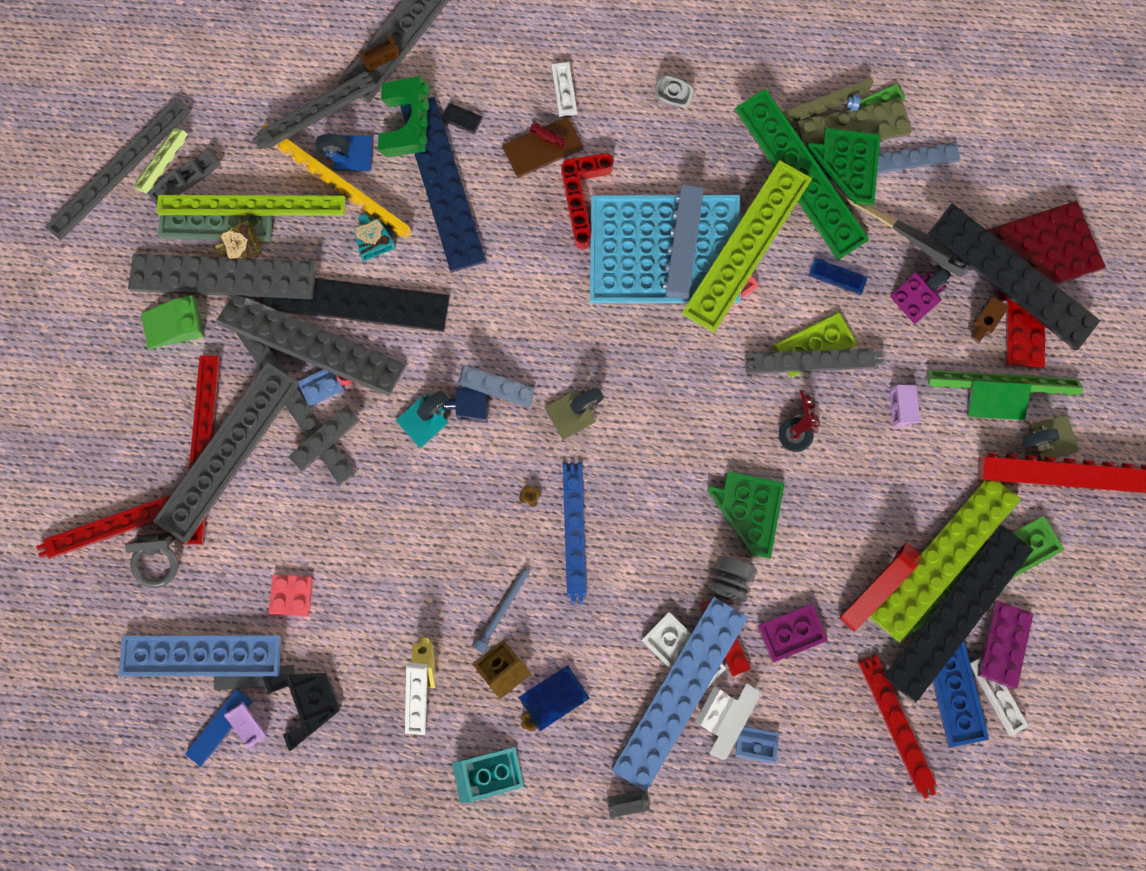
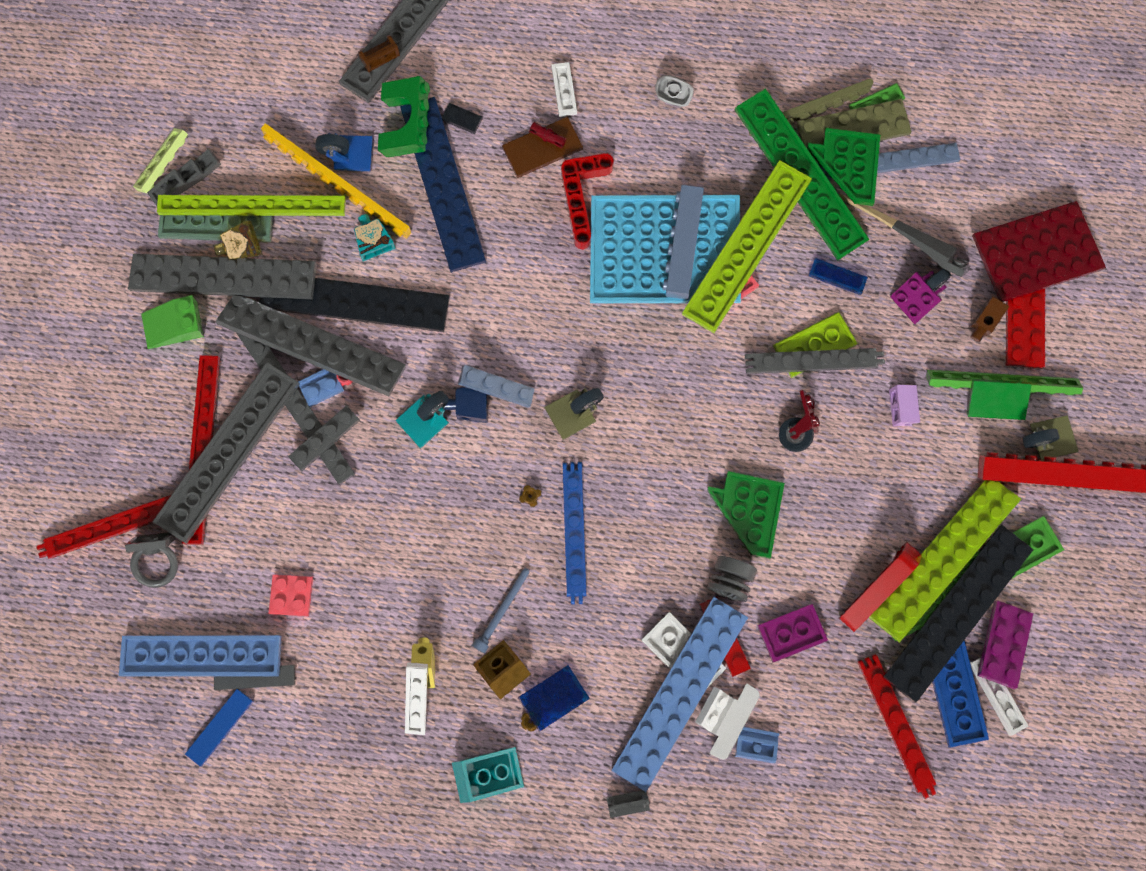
(117, 169): dark grey plate -> none
(245, 724): lavender hinge -> none
(312, 698): black wing -> none
(314, 111): dark grey hinge -> none
(853, 102): medium blue plate -> none
(1014, 277): black plate -> none

